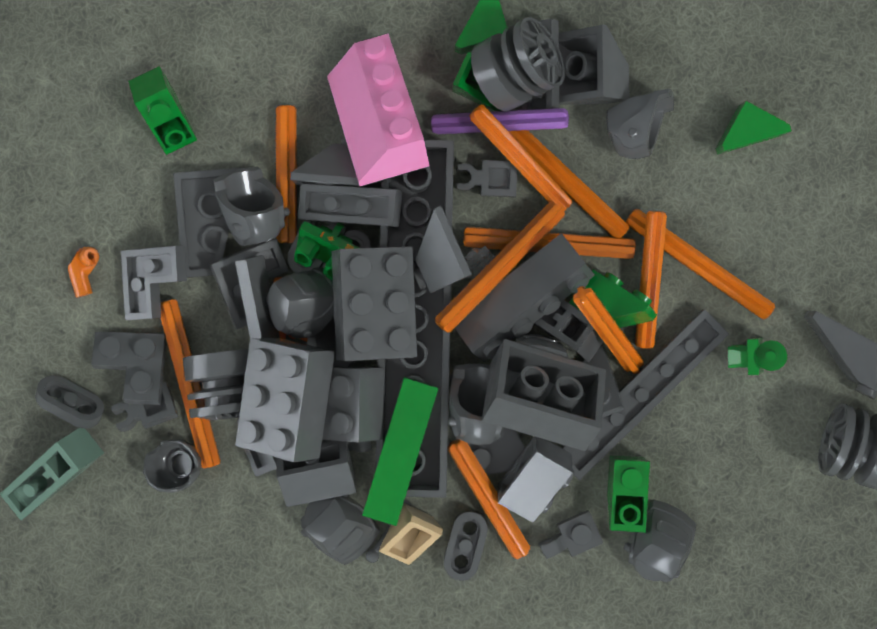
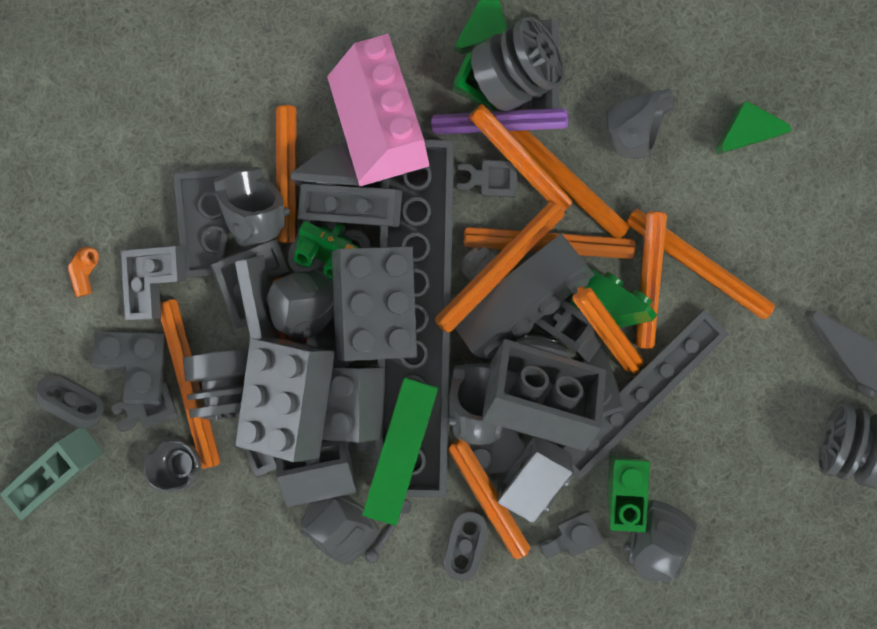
(162, 110): green slope -> none
(411, 536): tan slope -> none
(439, 255): dark grey slope -> none
(592, 67): dark grey slope -> none
(757, 355): green hips -> none

